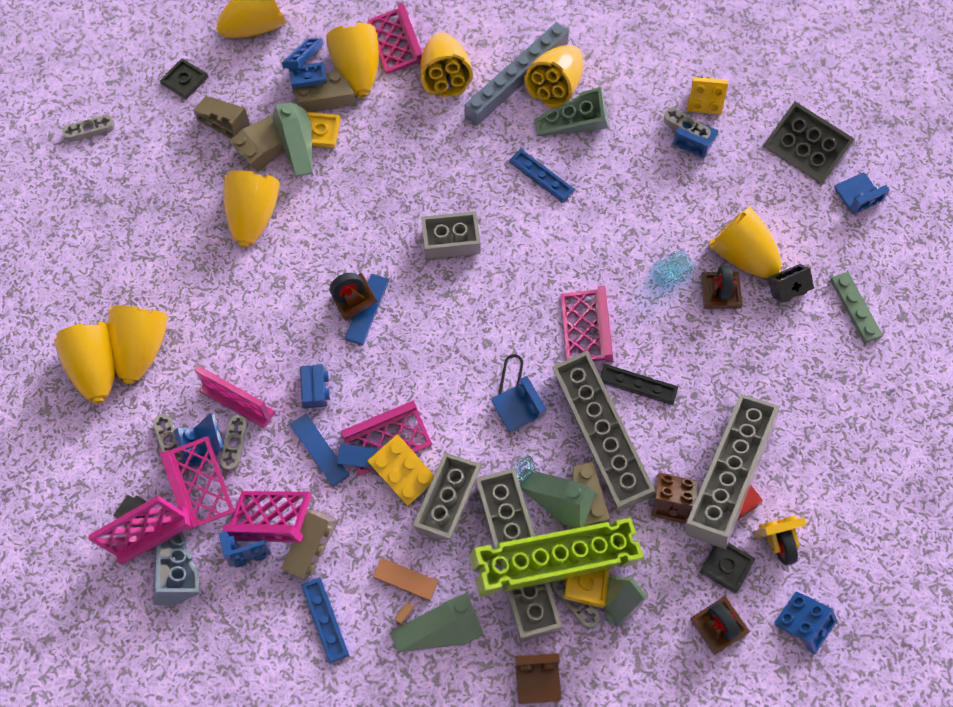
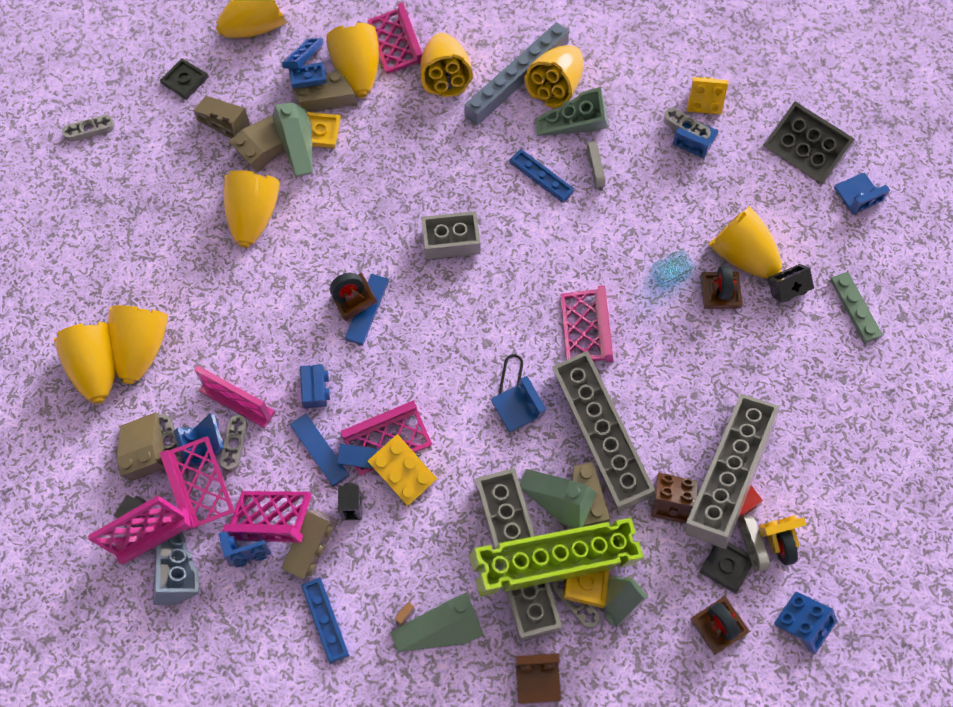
(140, 448): none -> dark tan slope
(350, 502): none -> black brick
(405, 579): nougat tile -> none
(446, 497): light grey slope -> none
(525, 468): clear light blue tile -> none
(596, 164): none -> light grey beam
(639, 384): black tile -> none
(754, 543): none -> light grey beam

